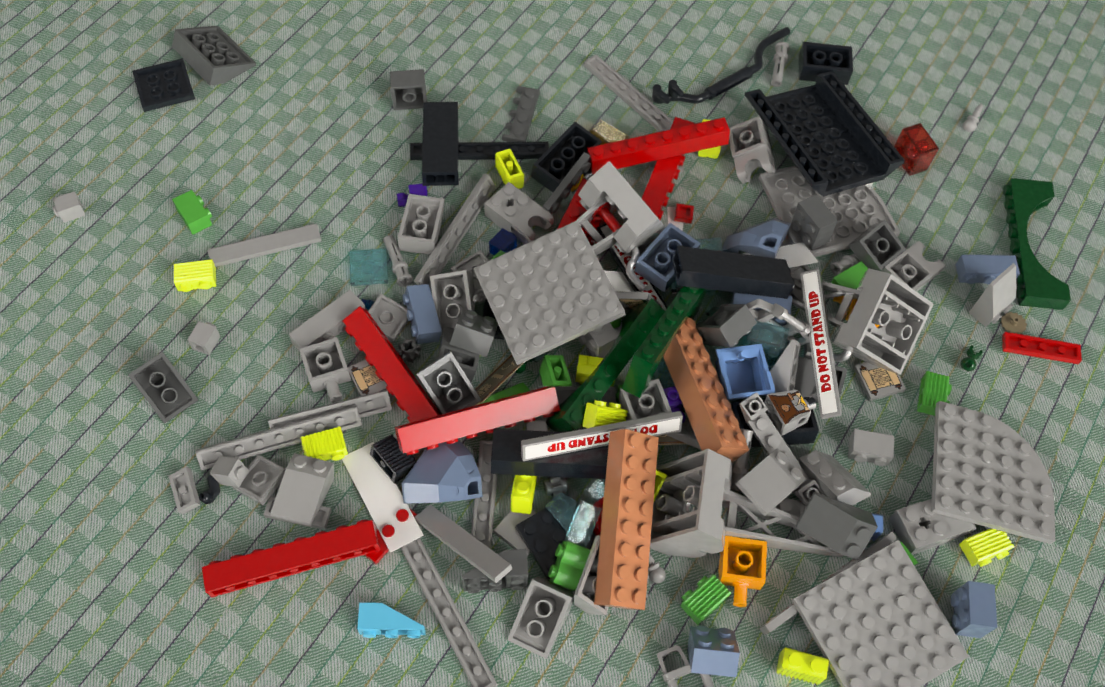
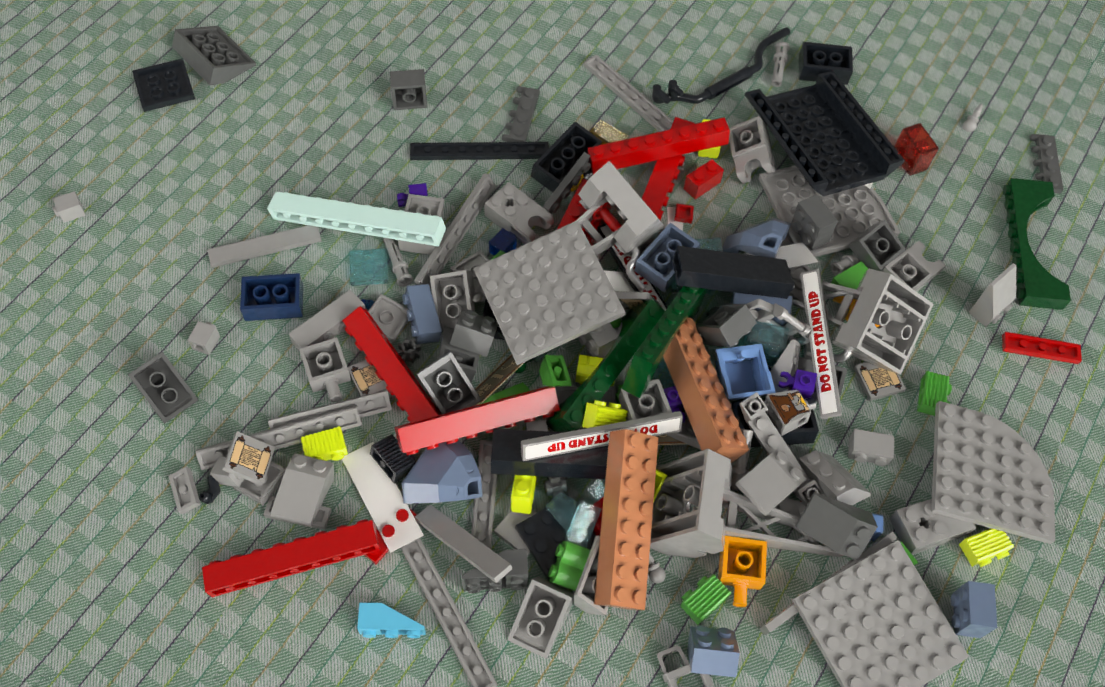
(192, 212): bright green brick -> none
(195, 275): neon yellow brick -> none
(248, 458): none -> tile
(271, 297): none -> dark blue brick
(357, 218): none -> light aqua brick
(440, 144): black brick -> none
(509, 168): neon yellow brick -> none
(703, 179): none -> red brick
(801, 381): none -> dark purple brick
(802, 666): neon yellow brick -> none
(969, 363): dark green arm -> none
(983, 268): sand blue brick -> none
(1013, 323): dark tan piece -> none
(1047, 160): none -> dark grey hinge

